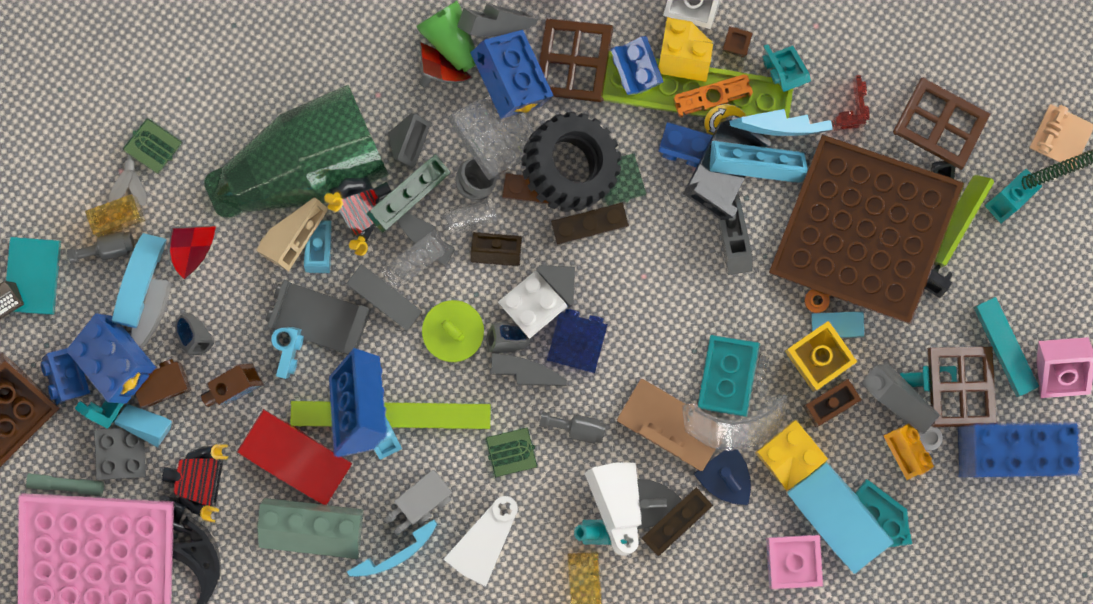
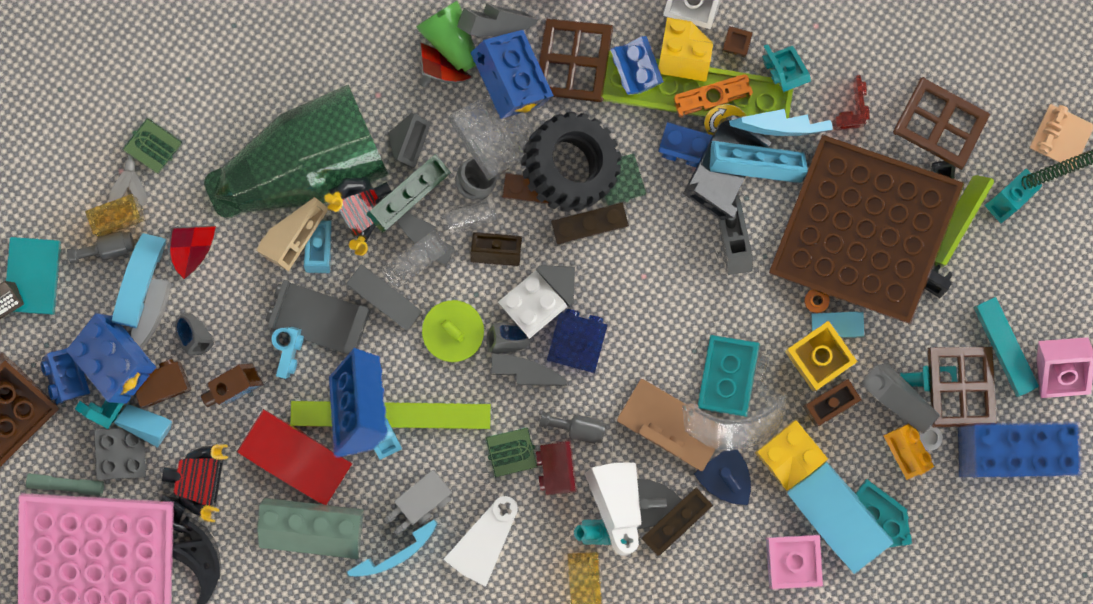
(557, 468): none -> dark red slope

